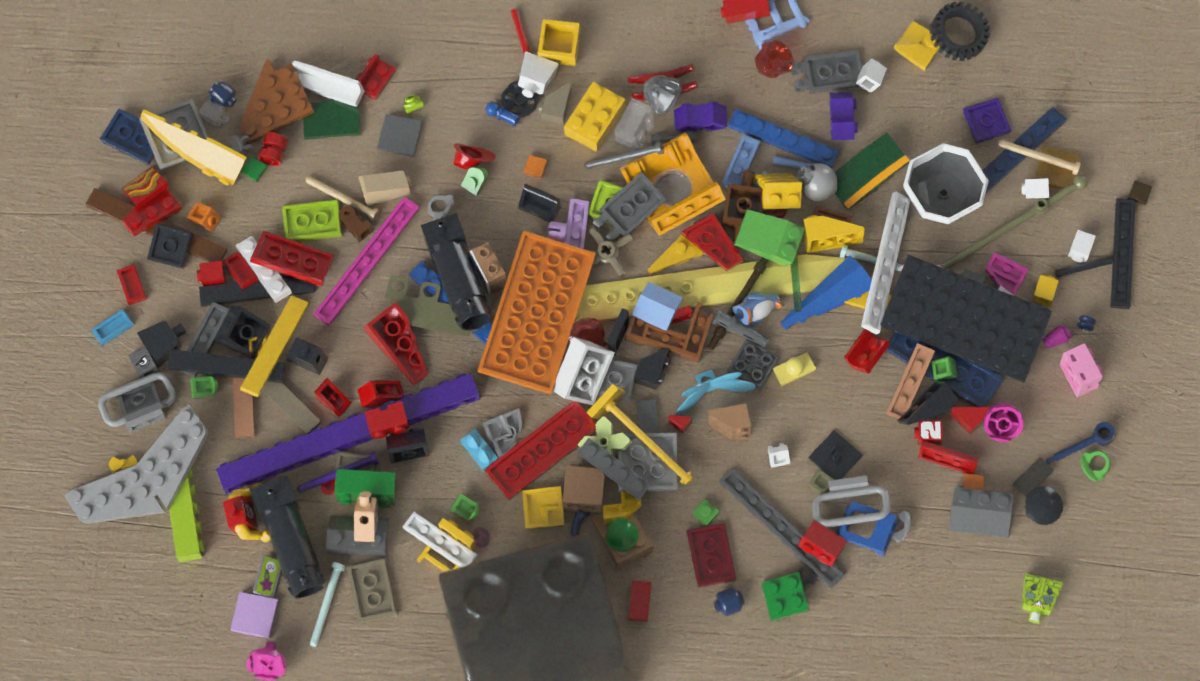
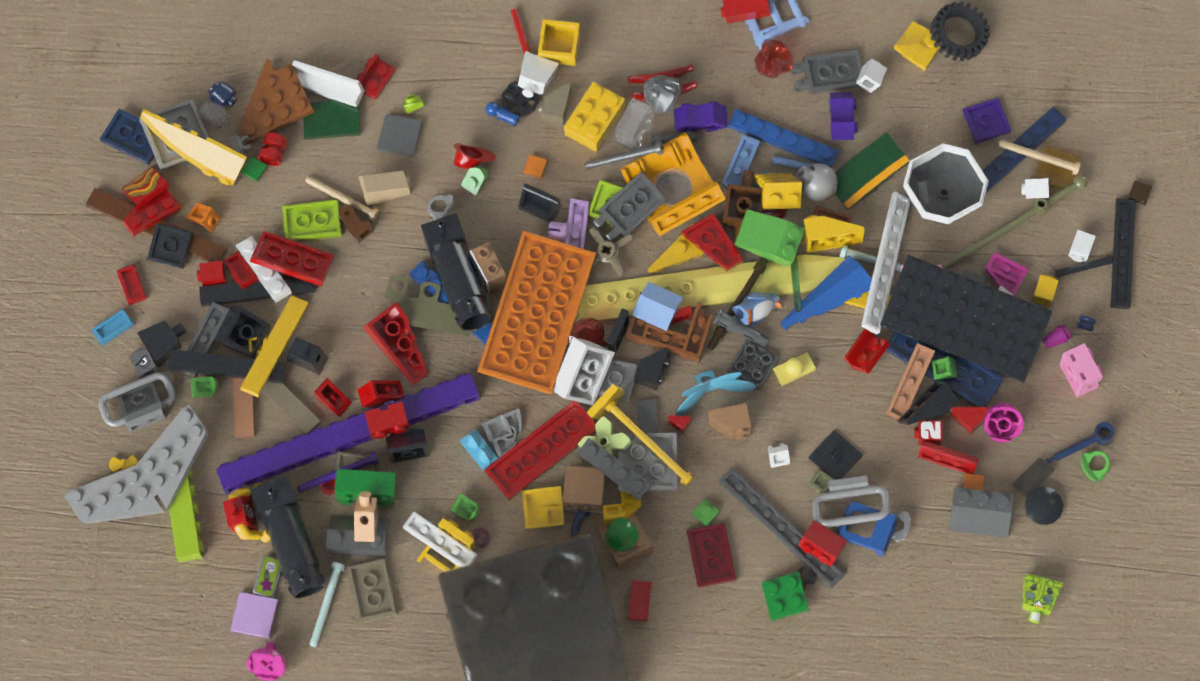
(366, 261): dark pink plate -> none
(729, 601): dark blue head -> none

